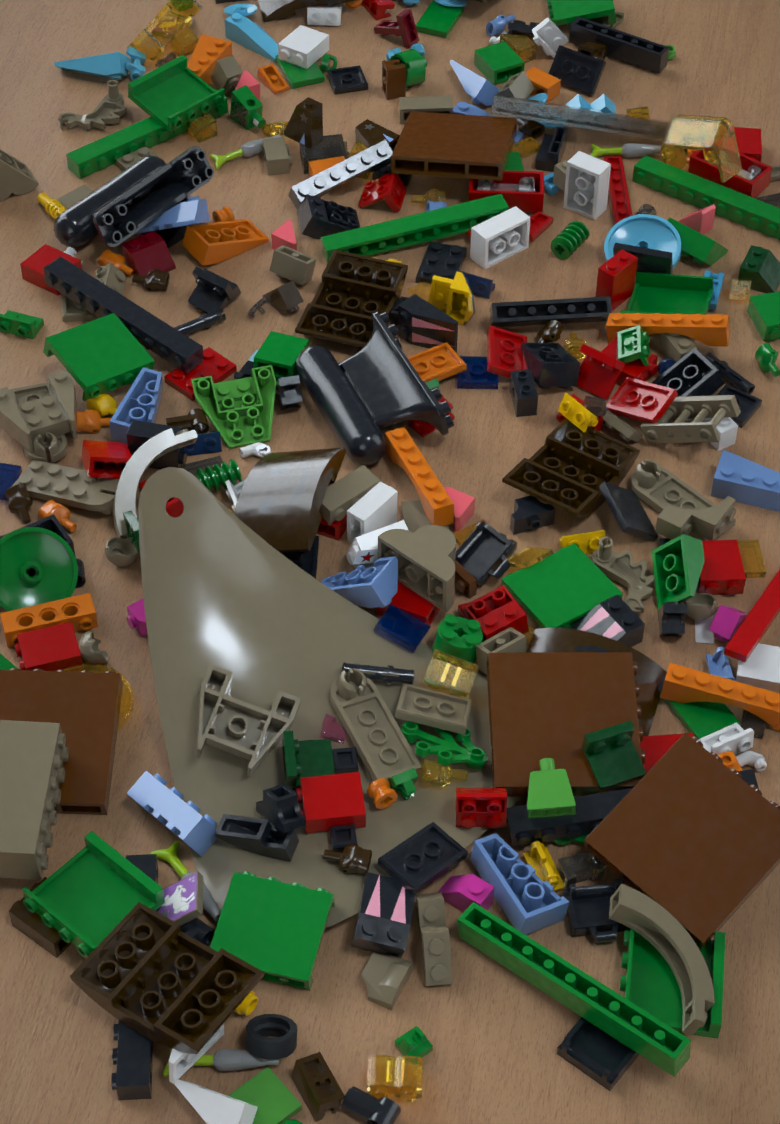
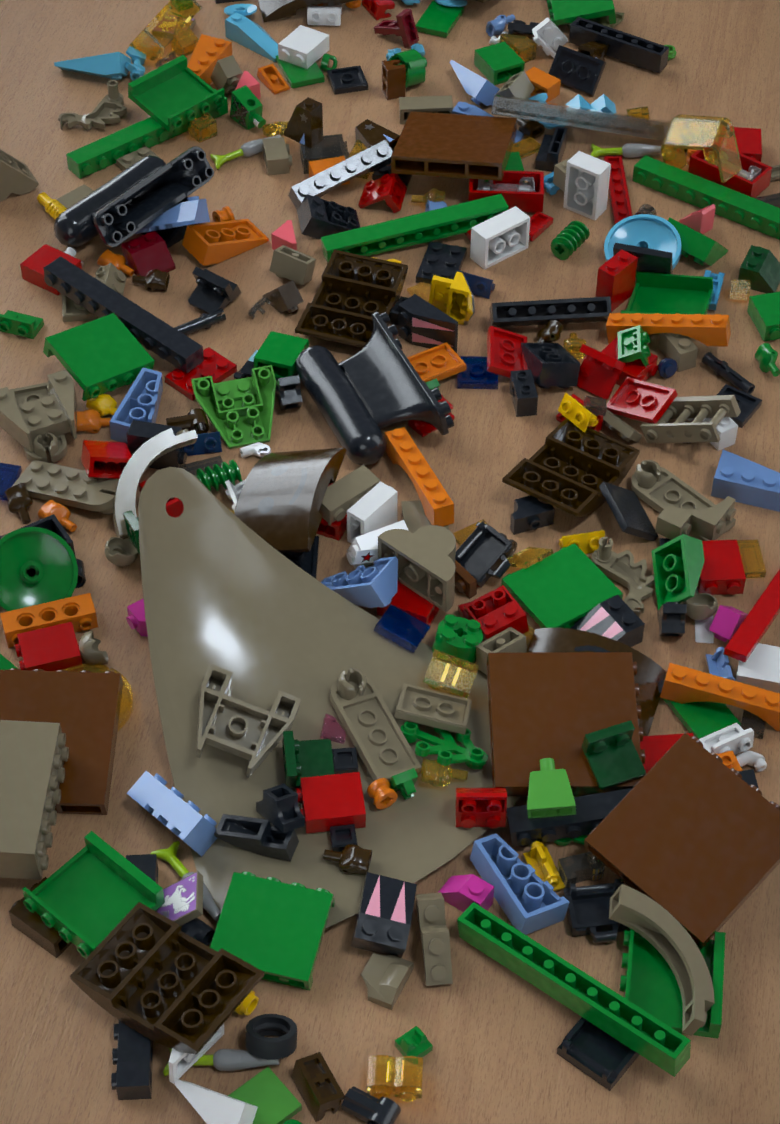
(405, 676): black pin -> none
(422, 858): black tile -> none
(463, 507): coral slope -> none
(692, 376): black slope -> none

